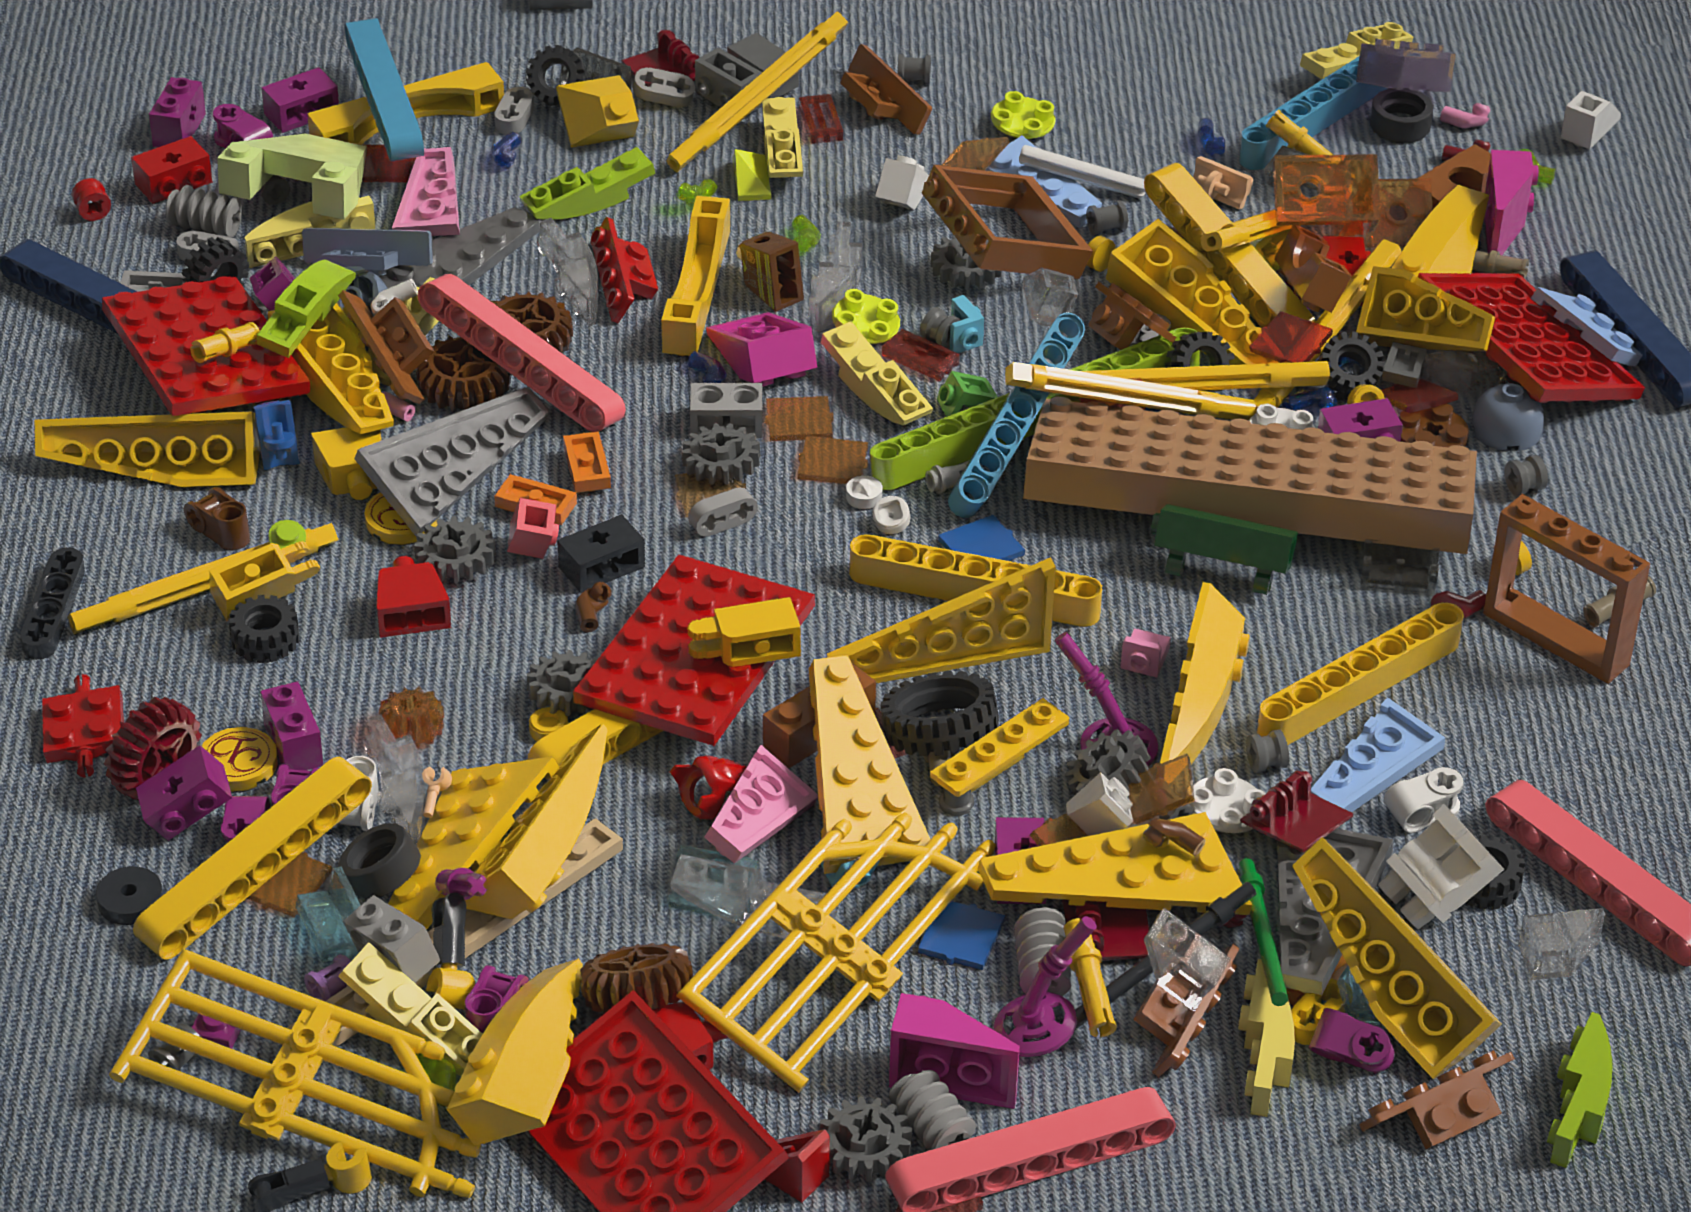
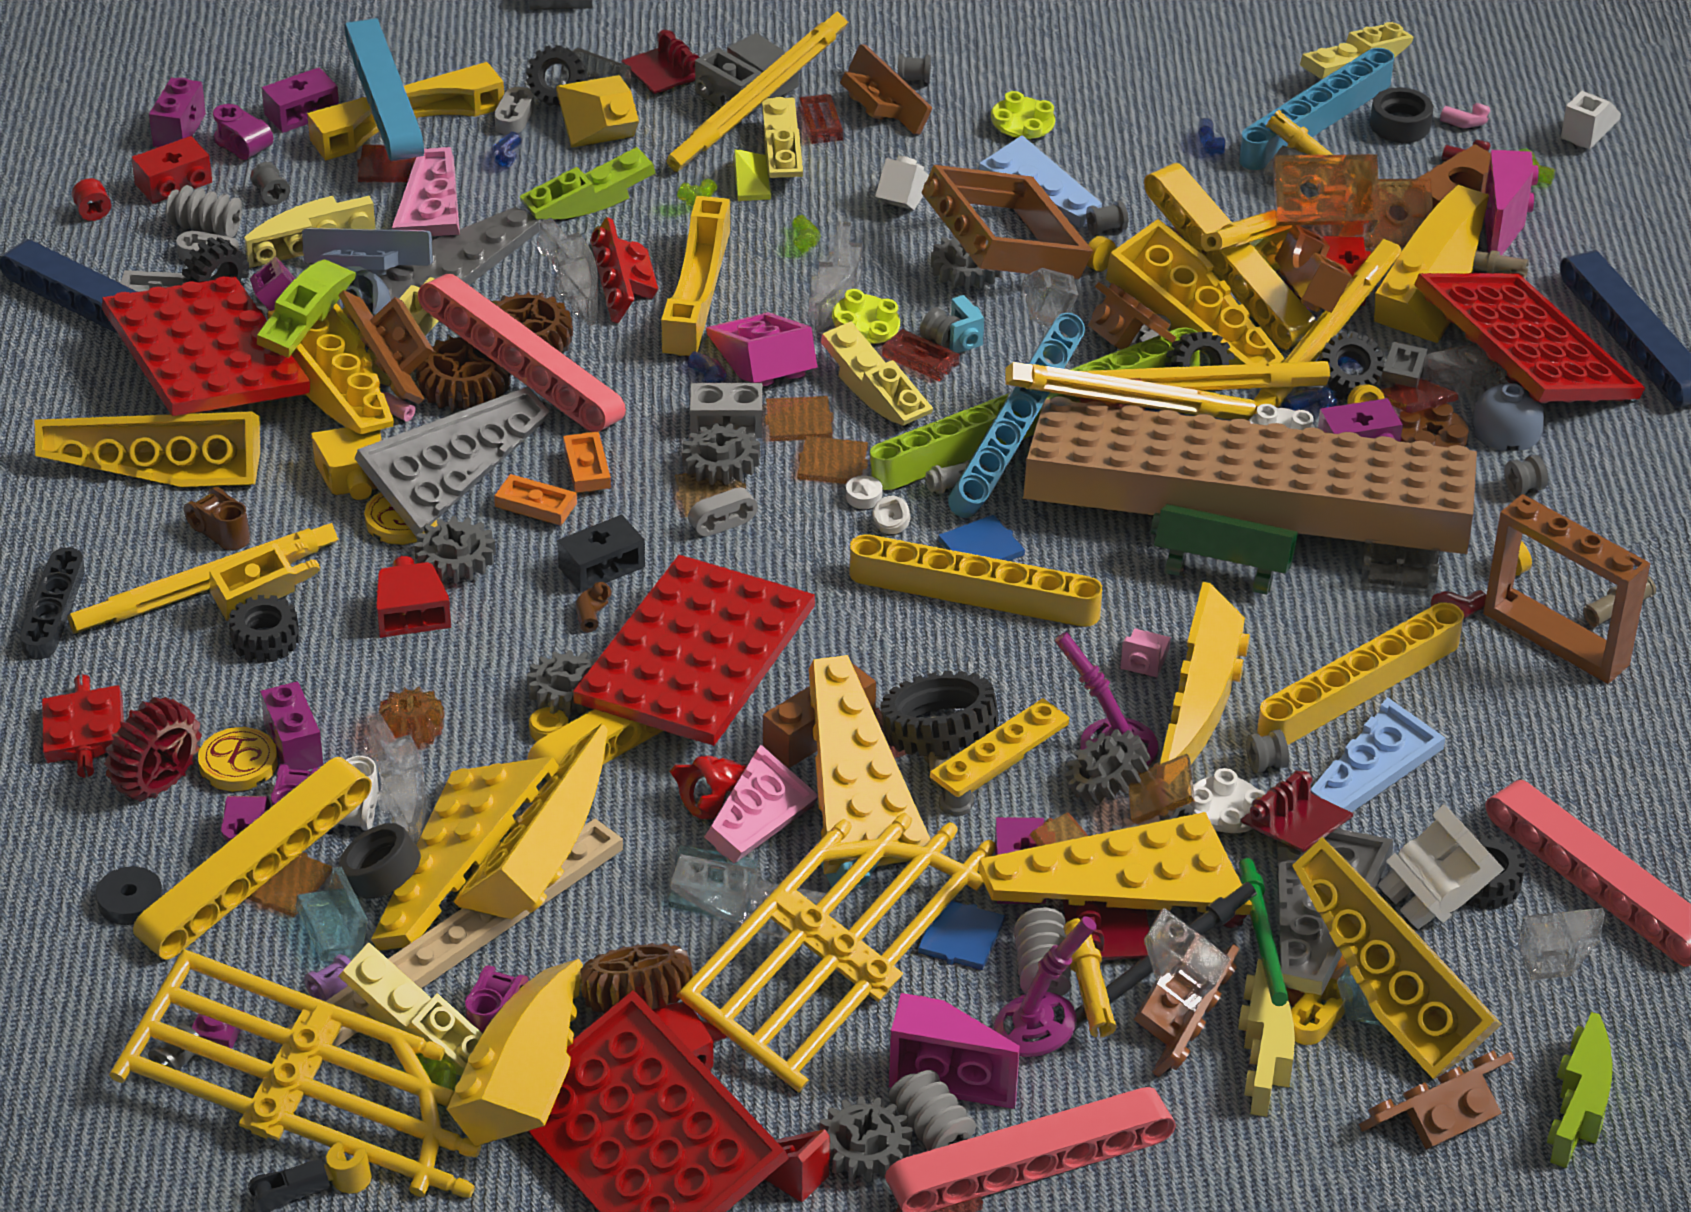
(183, 793): magenta brick -> none
(224, 342): yellow pin -> none
(276, 434): blue hips -> none
(286, 533): lime plate -> none
(327, 163): yellowish green wedge -> none
(393, 935): light grey brick -> none
(401, 291): white arm -> none
(434, 788): light nougat hand -> none
(449, 942): black piece -> none
(460, 881): magenta axle -> none
(532, 528): coral brick -> none
(663, 87): light grey beam -> none
(748, 633): yellow hinge -> none
(772, 269): reddish brown torso -> none
(965, 390): bright green bracket -> none
(976, 153): clear orange piece -> none
(977, 628): yellow wing -> none
(1082, 171): white axle -> none
(1101, 806): white slope -> none
(1176, 832): reddish brown arm -> none
(1222, 182): light nougat hips -> none
(1290, 339): clear red piece -> none
(1345, 1039): magenta piece -> none
(1406, 66): clear purple wedge -> none
(1419, 798): white piece -> none
(1420, 314): yellow wedge -> none
(1595, 326): light blue wing -> none

